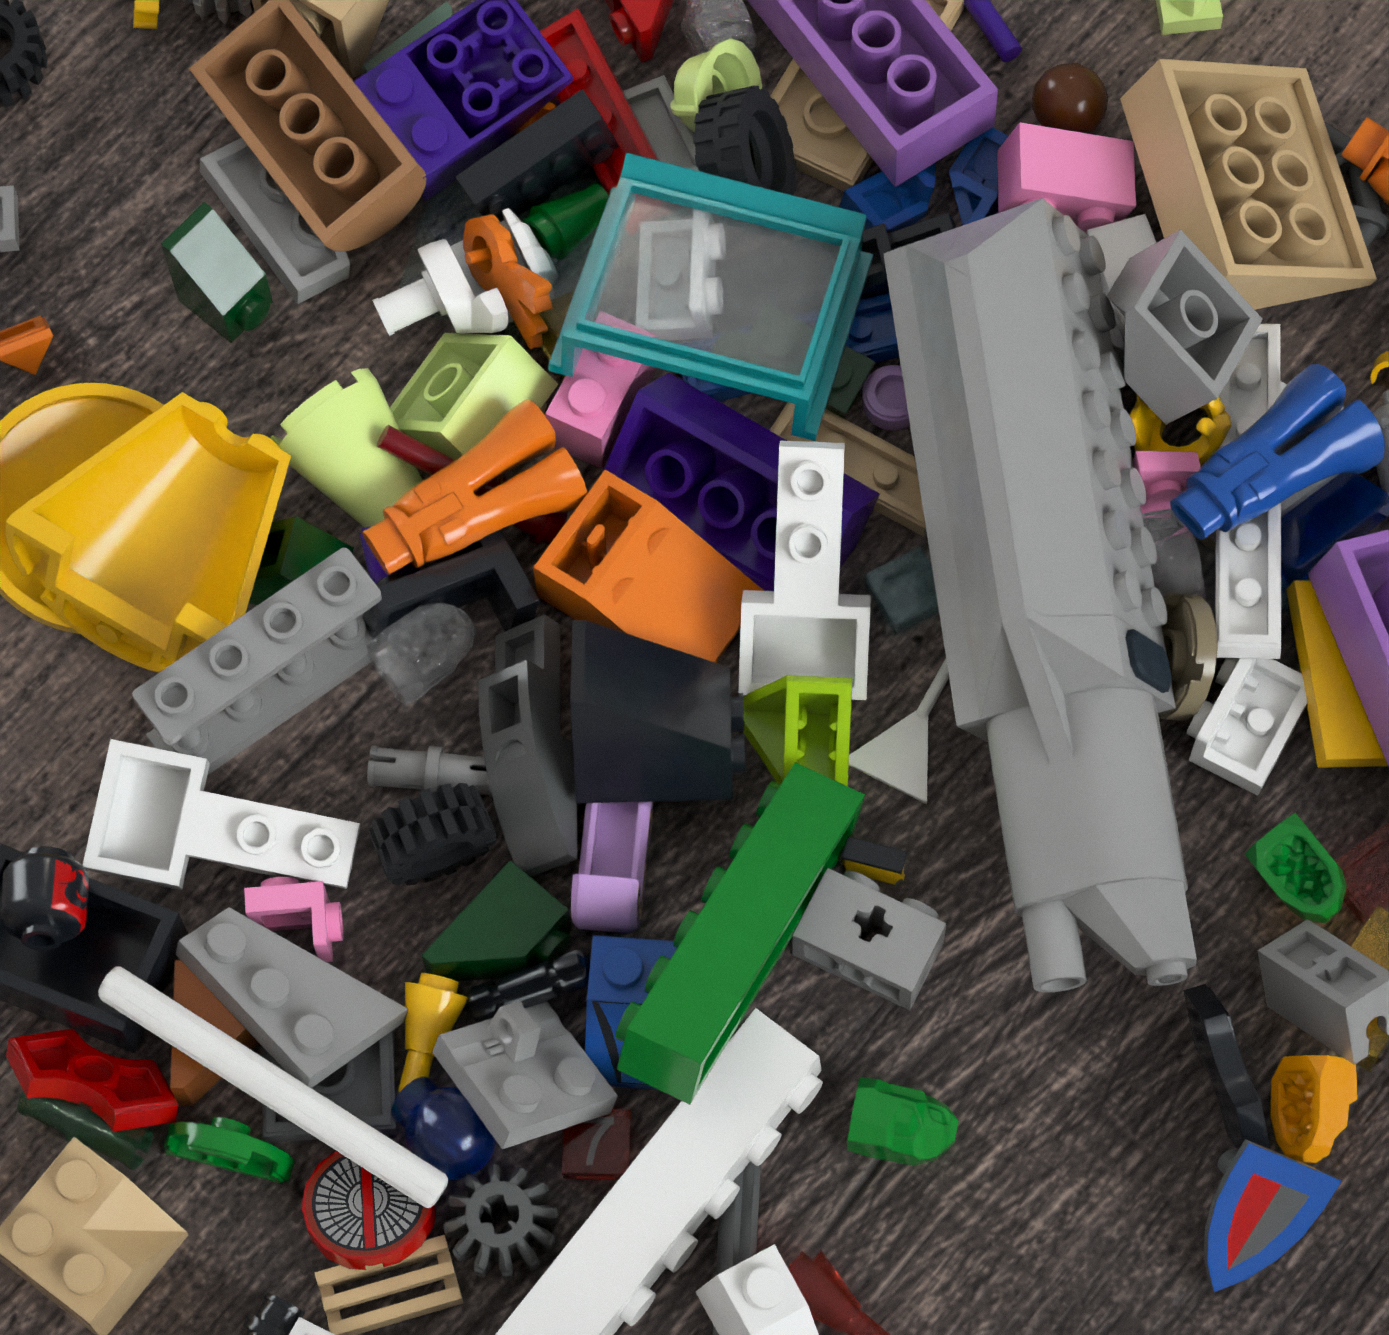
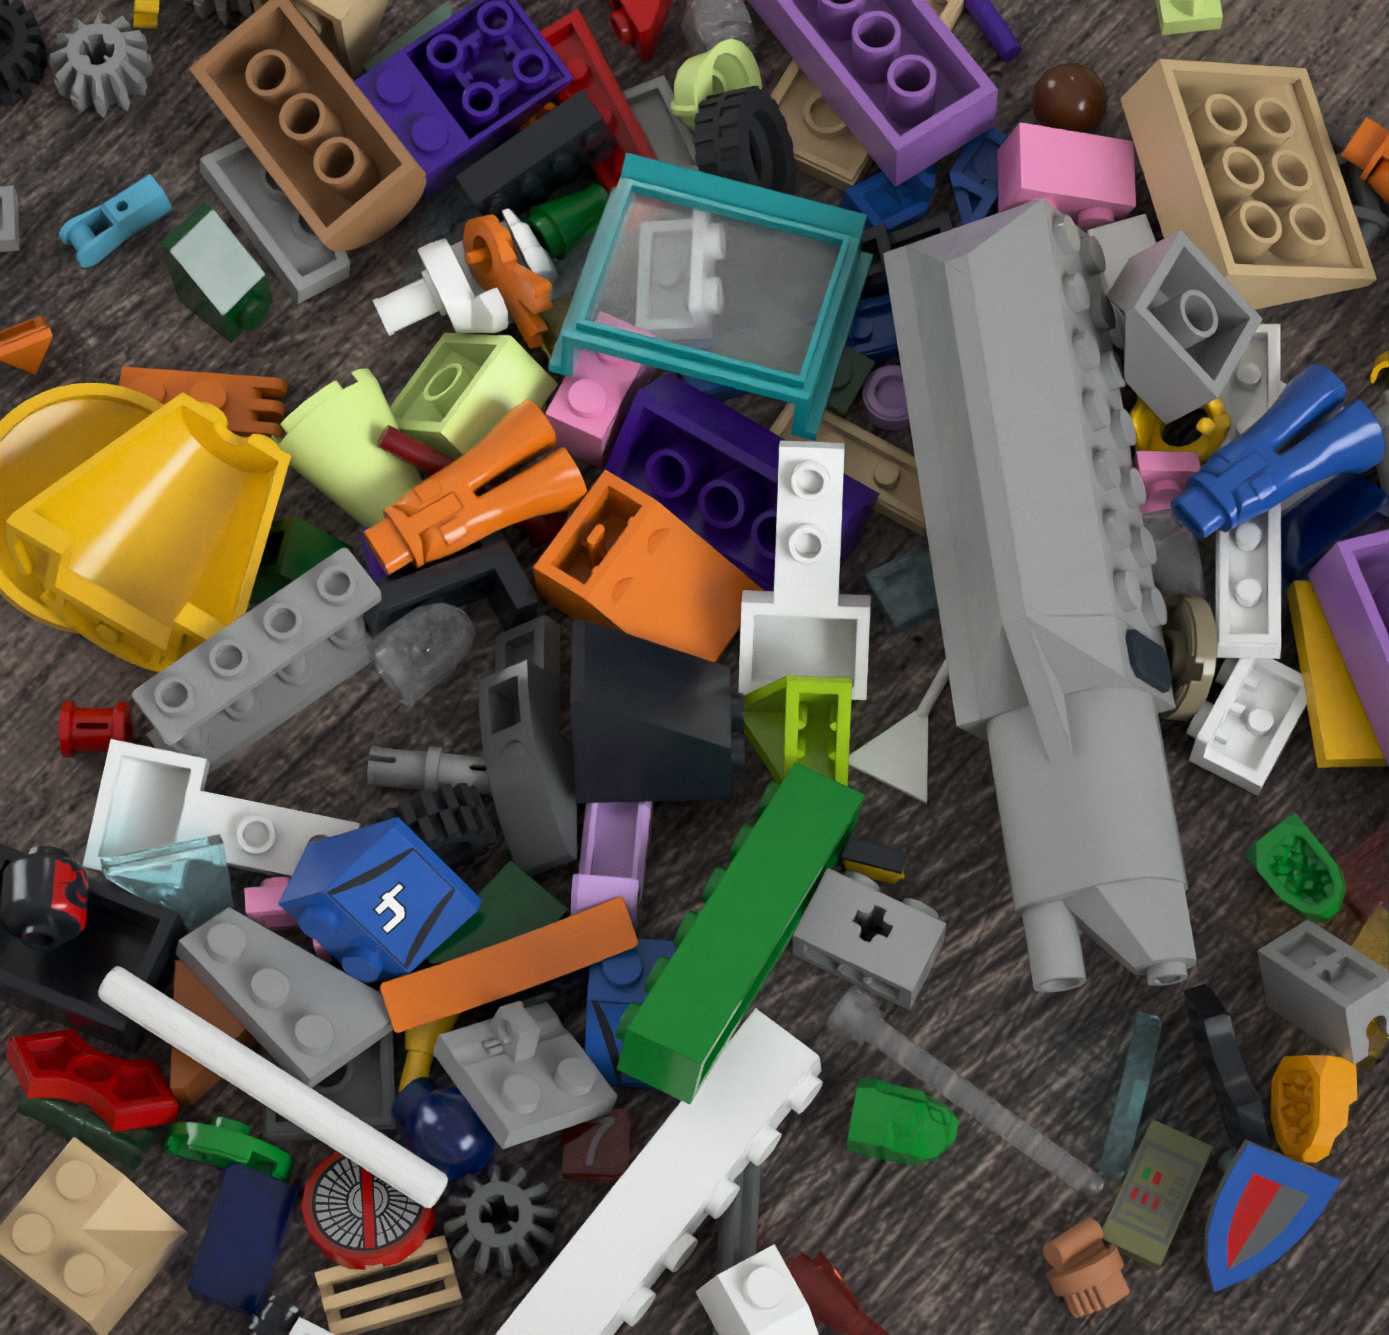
(93, 728): none -> red bush
(101, 64): none -> light grey gear
(123, 214): none -> medium azure bar
(178, 876): none -> clear light blue tile
(233, 394): none -> orange hinge
(242, 1240): none -> clear blue slope
(377, 899): none -> blue slope
(509, 966): none -> orange sticker
(860, 1020): none -> clear piece
(1085, 1269): none -> nougat piece
(1131, 1095): none -> clear light blue tile
(1155, 1194): none -> olive tile

